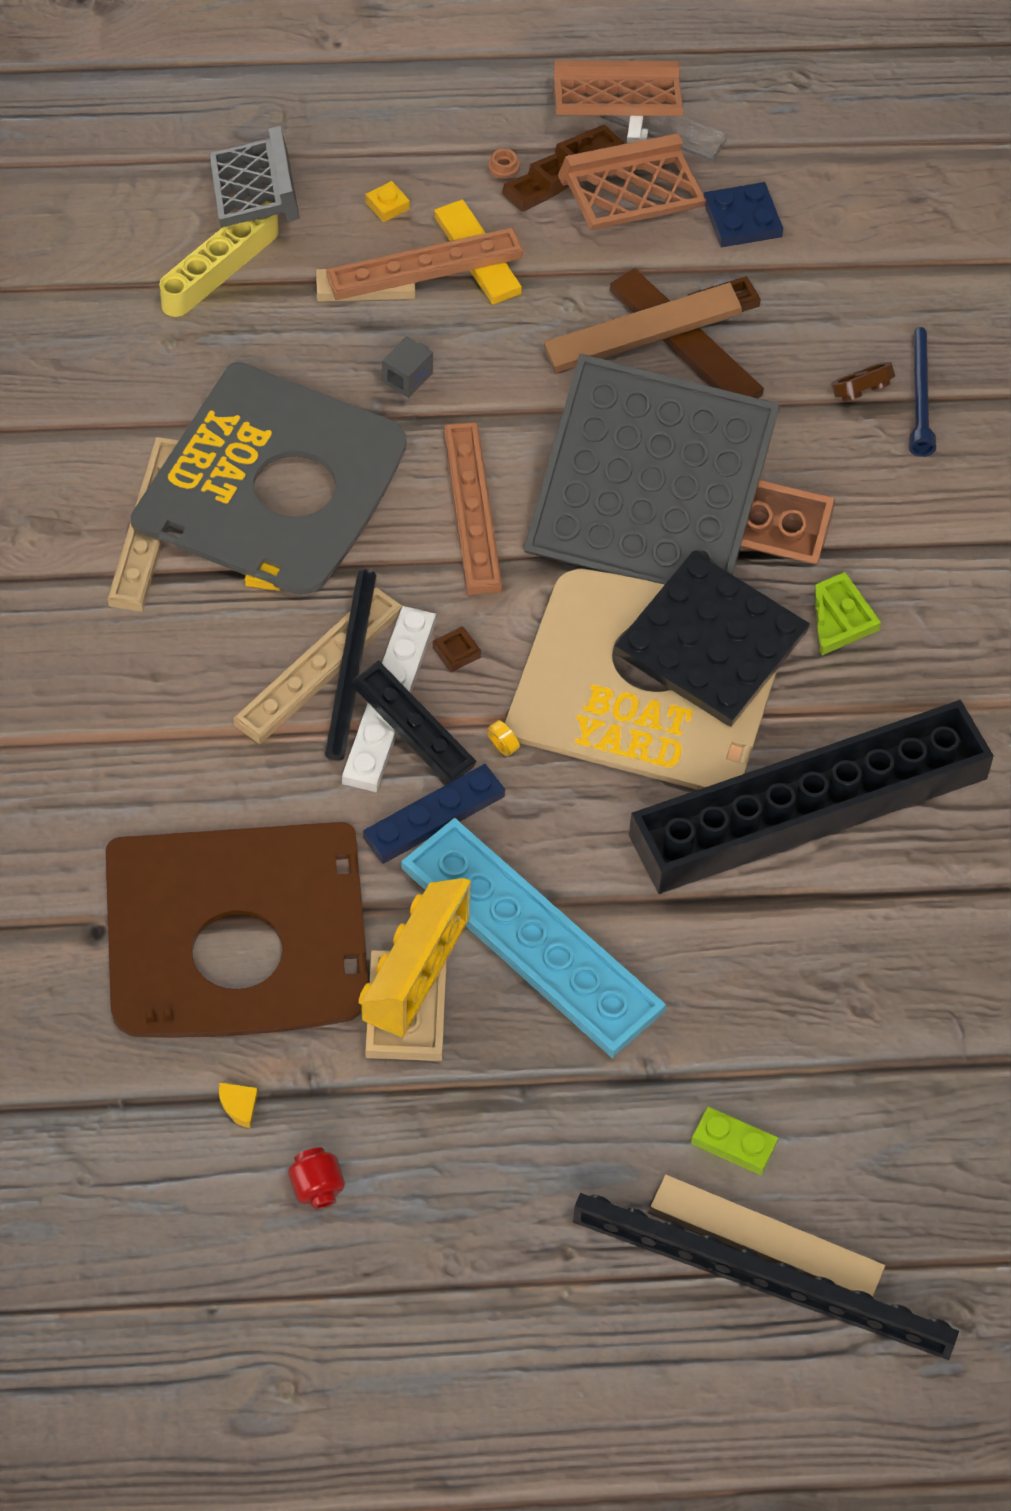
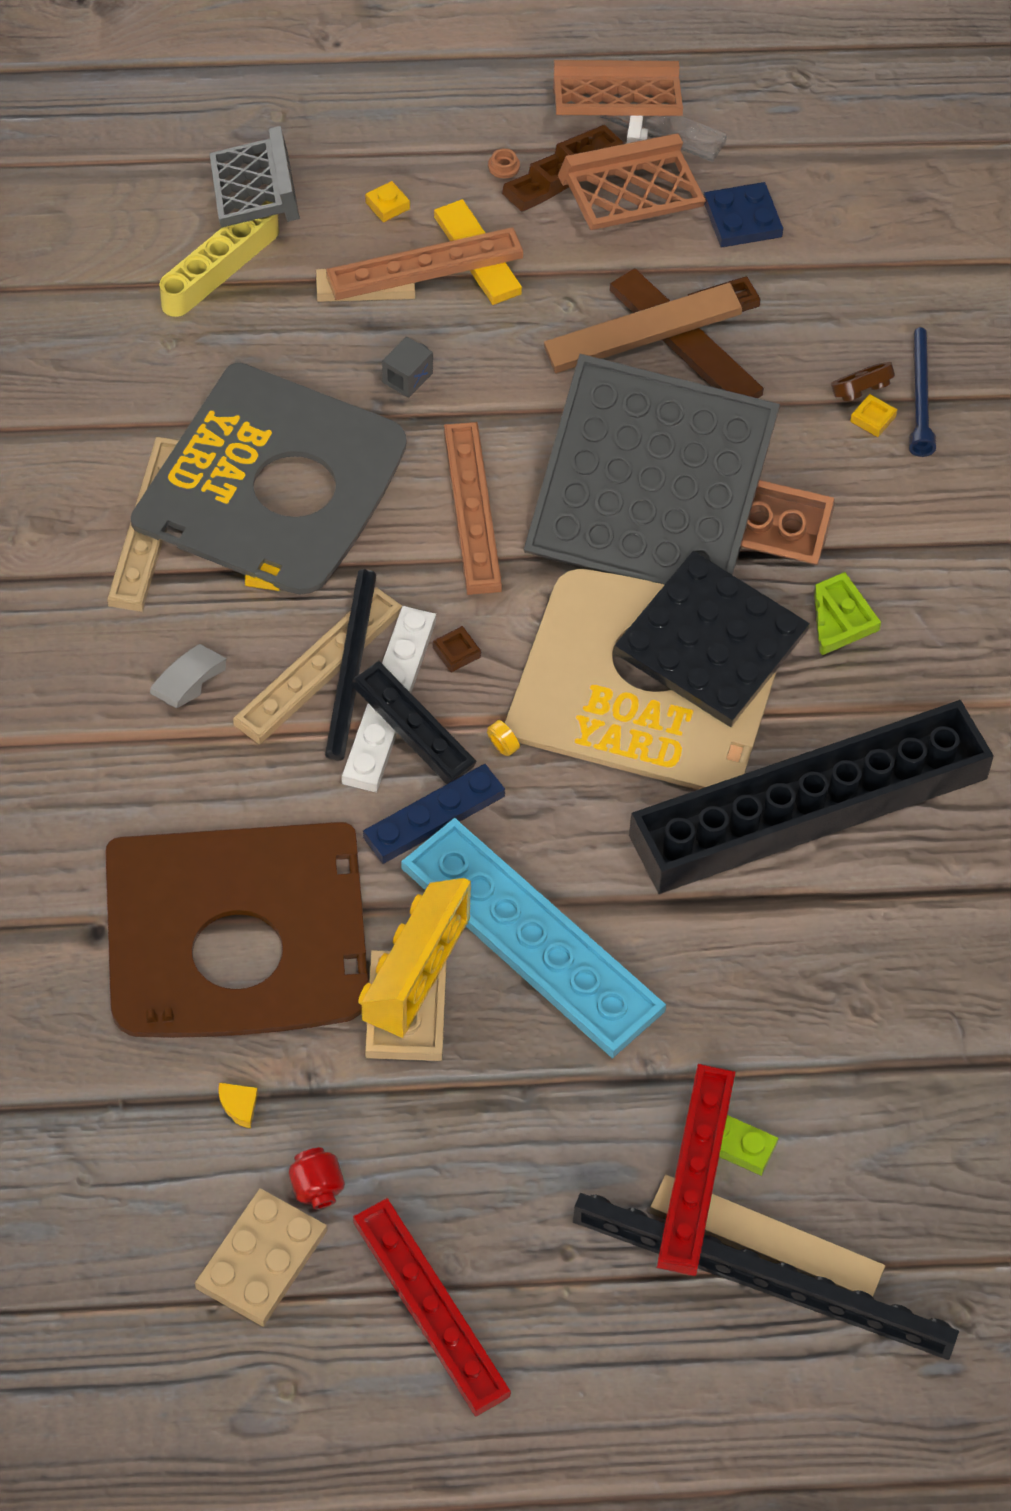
(185, 676): none -> light grey slope
(261, 1257): none -> tan plate
(431, 1307): none -> red plate
(696, 1170): none -> red tile
(873, 415): none -> yellow tile

